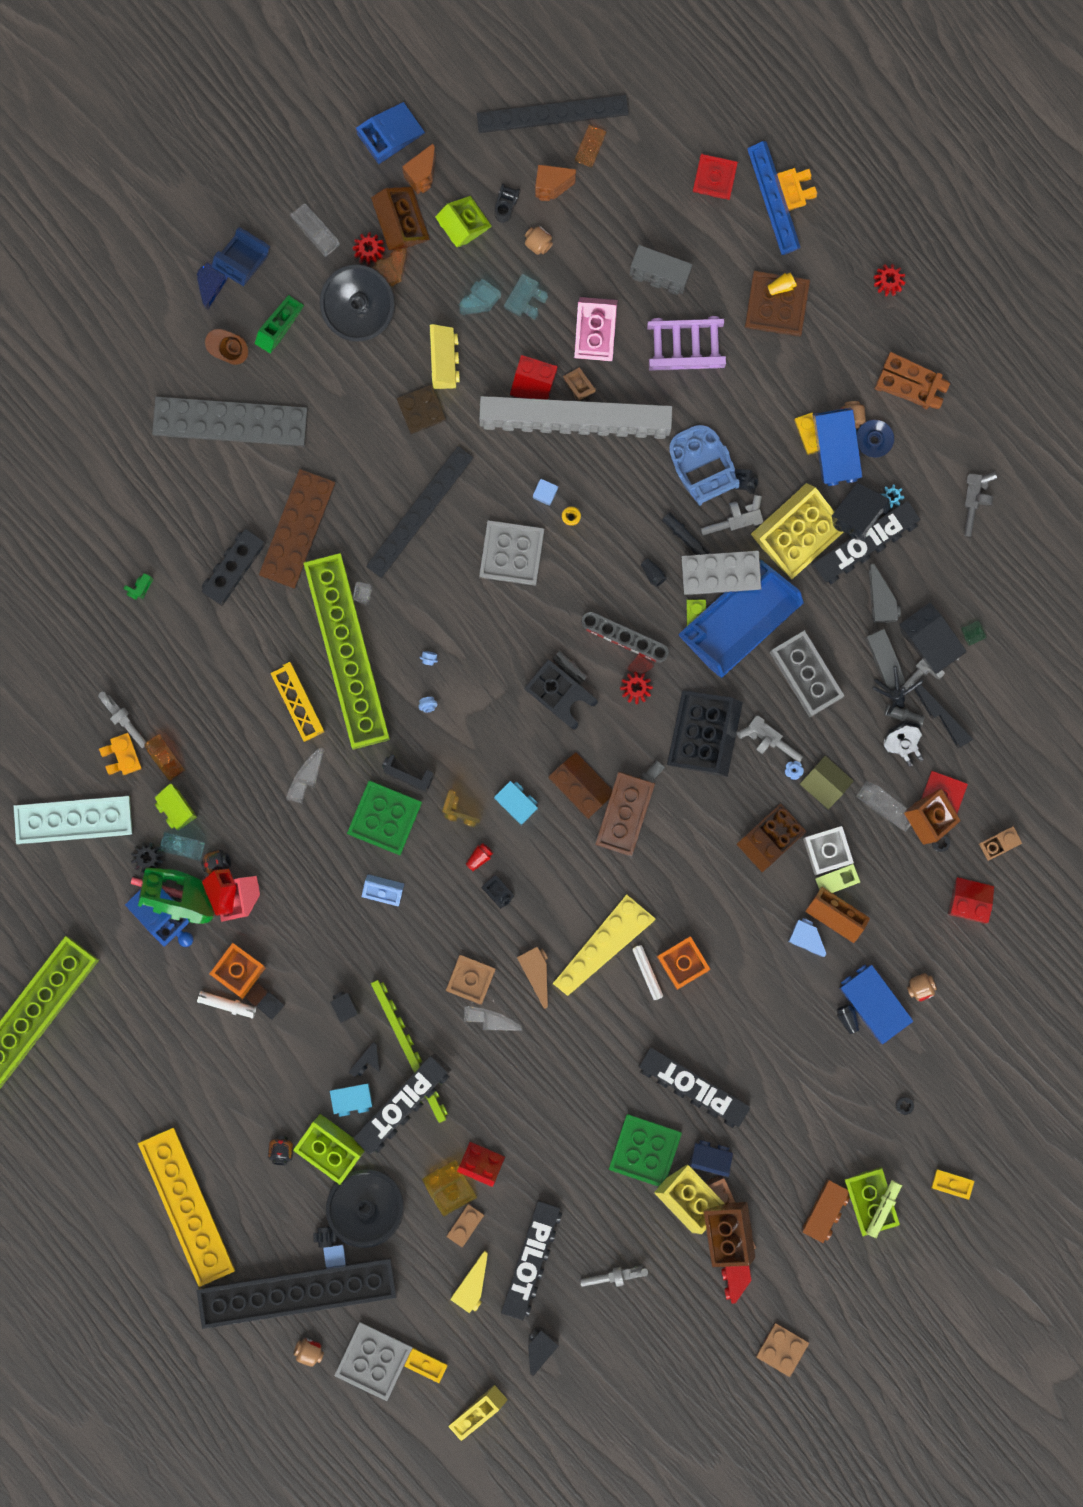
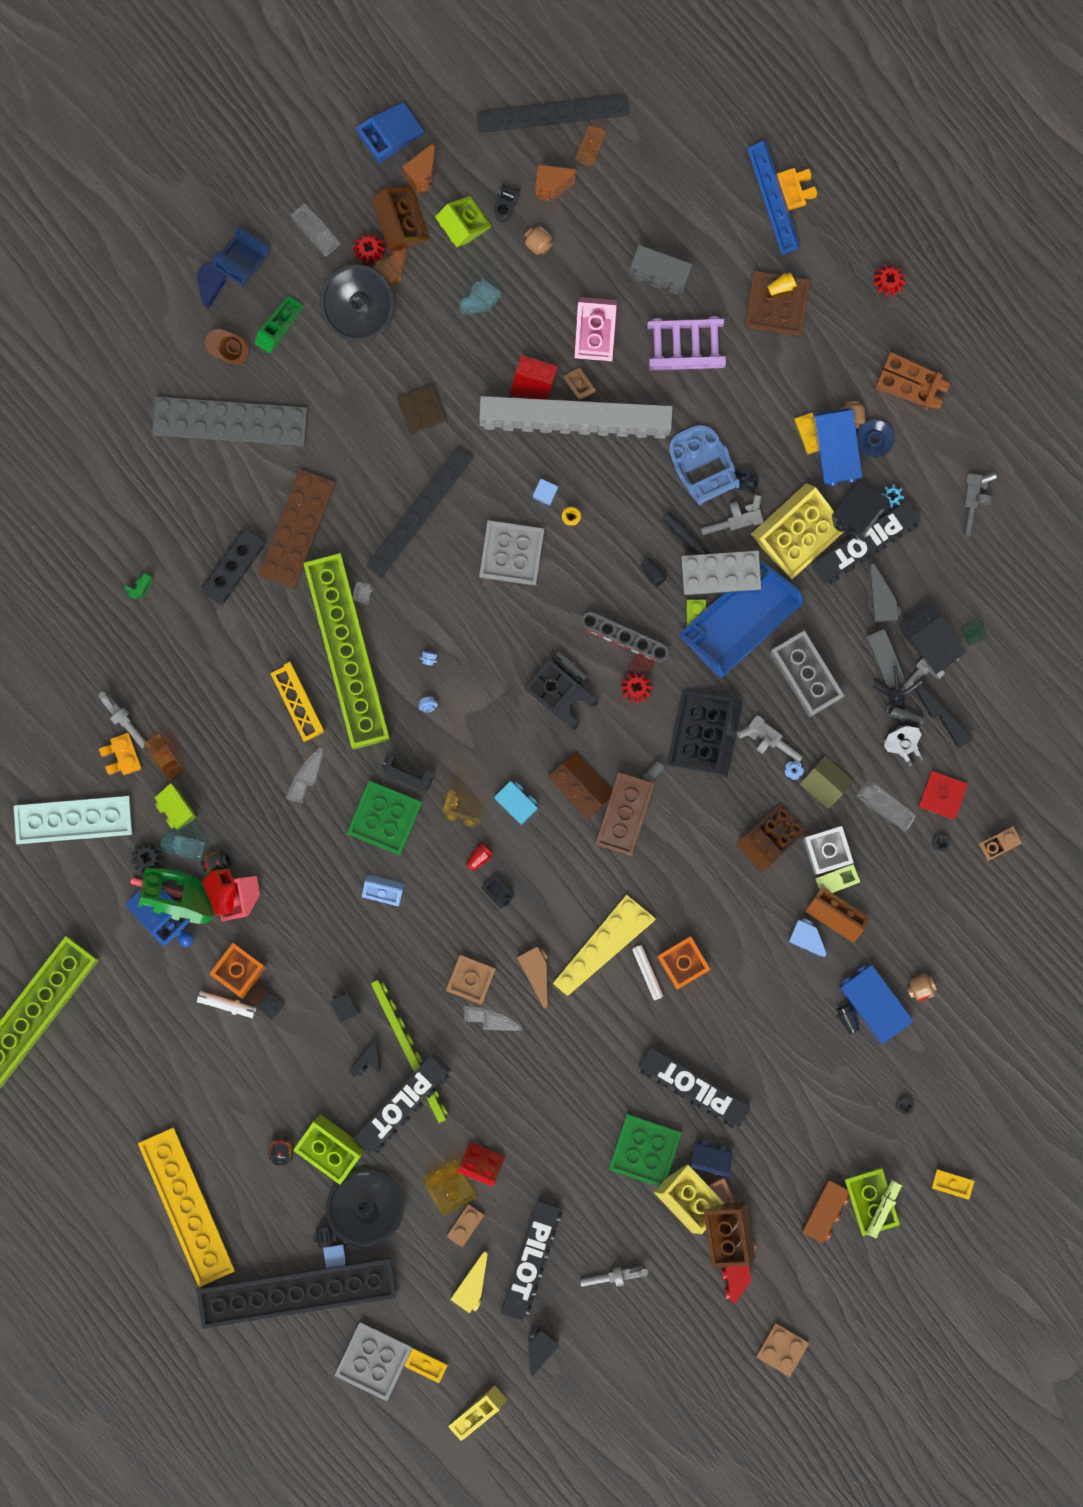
(308, 1352): medium nougat head -> none
(351, 1099): medium azure brick -> none
(444, 357): light yellow slope -> none
(521, 296): clear light blue plate -> none
(715, 176): red plate -> none
(932, 817): dark orange slope -> none
(971, 900): red slope -> none

